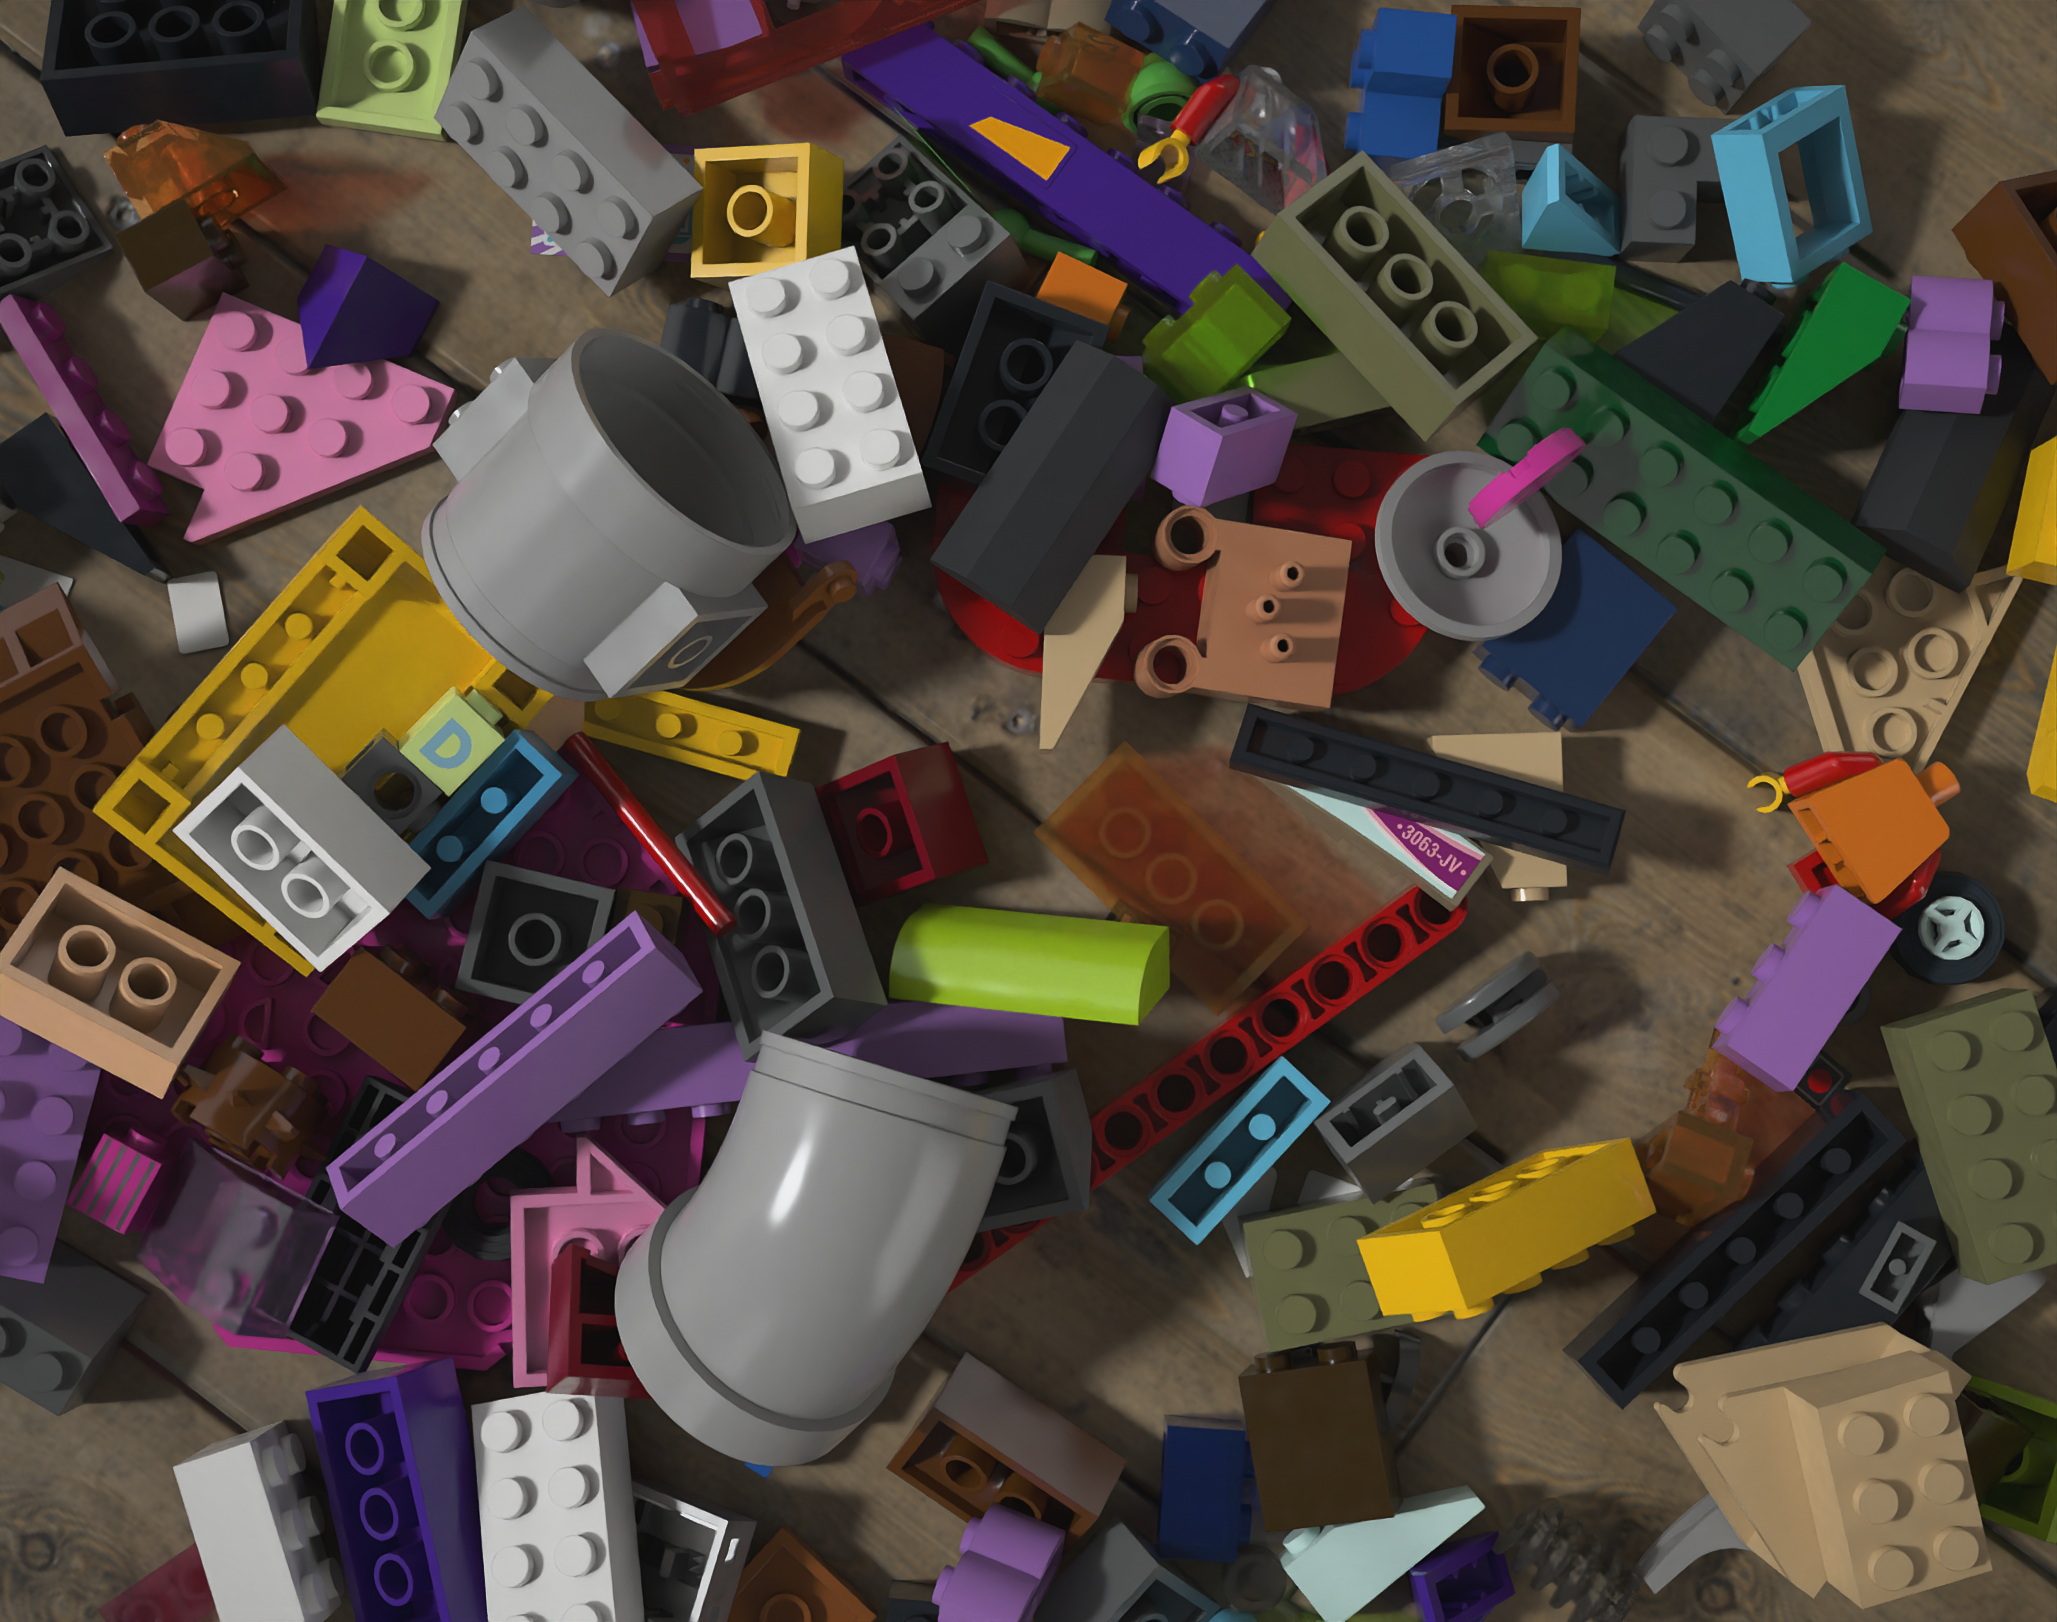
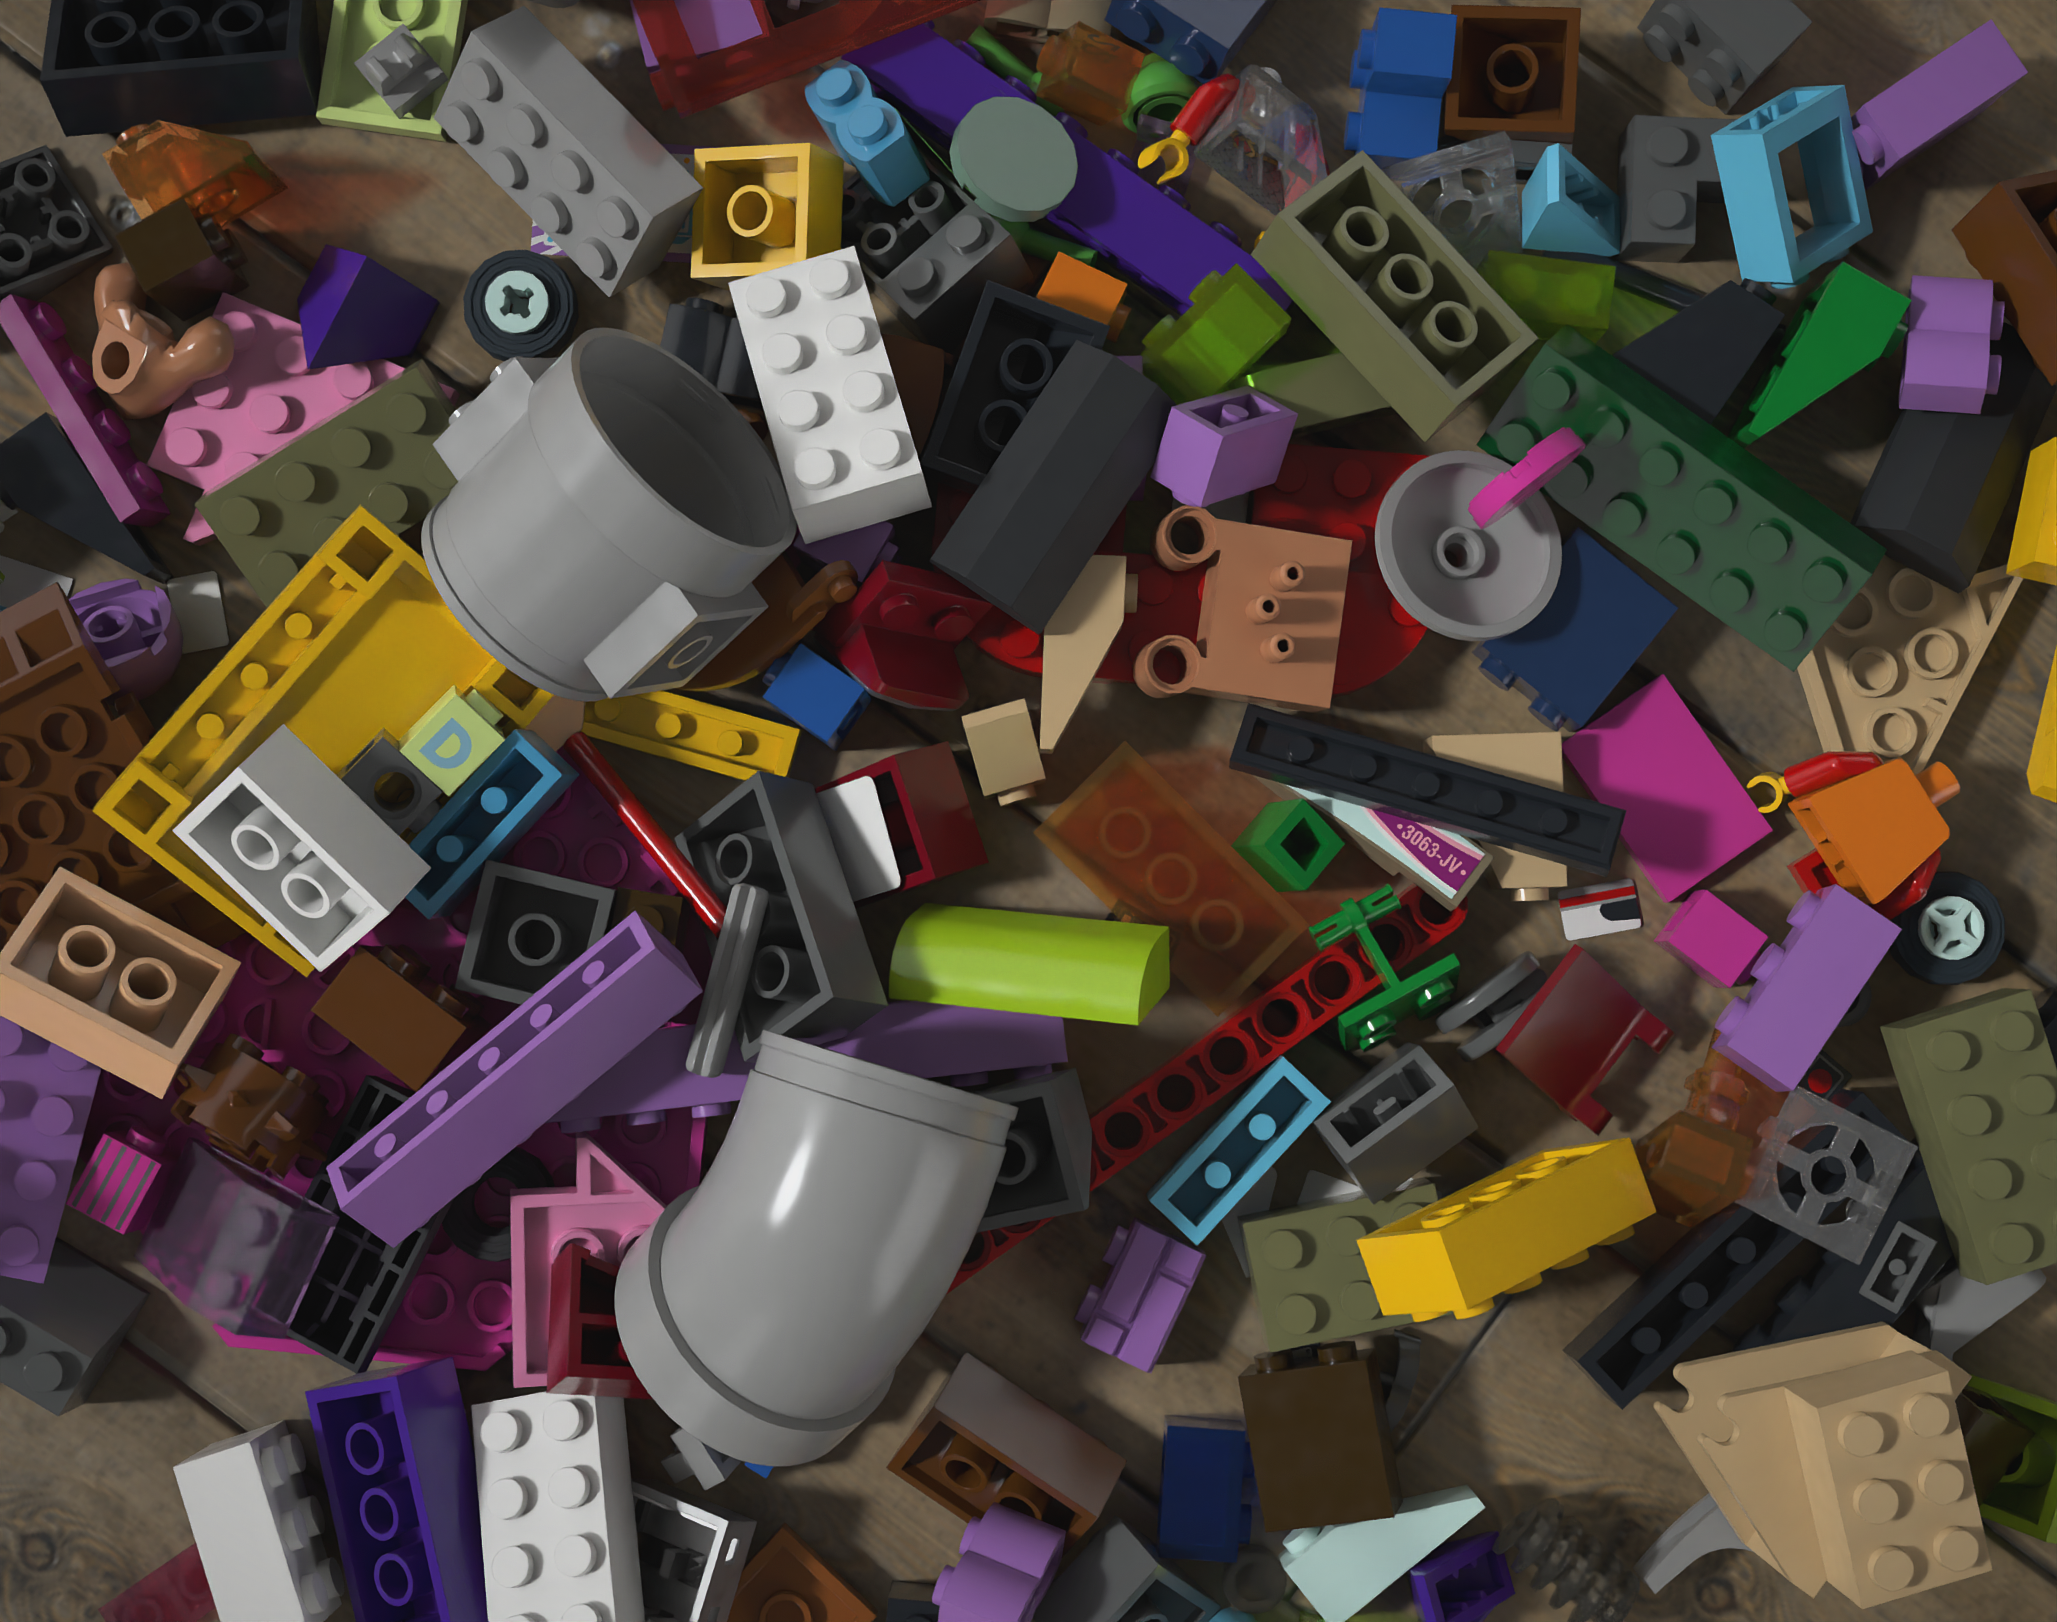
(133, 634): none -> medium lavender cylinder
(138, 353): none -> nougat head
(301, 492): none -> olive brick
(401, 71): none -> light grey tile
(536, 325): none -> black wheel
(699, 1459): none -> light grey tile
(727, 980): none -> light grey axle
(815, 695): none -> blue brick
(860, 837): none -> white sticker
(867, 133): none -> dark azure brick
(903, 635): none -> dark red piece
(1005, 752): none -> tan slope
(1013, 158): none -> sand green tile
(1140, 1294): none -> medium lavender brick
(1288, 844): none -> green brick
(1420, 994): none -> green plate
(1577, 1034): none -> dark red flag
(1599, 909): none -> sticker
(1677, 790): none -> dark pink tile
(1712, 940): none -> dark pink brick
(1869, 1198): none -> clear piece
(1934, 101): none -> medium lavender brick

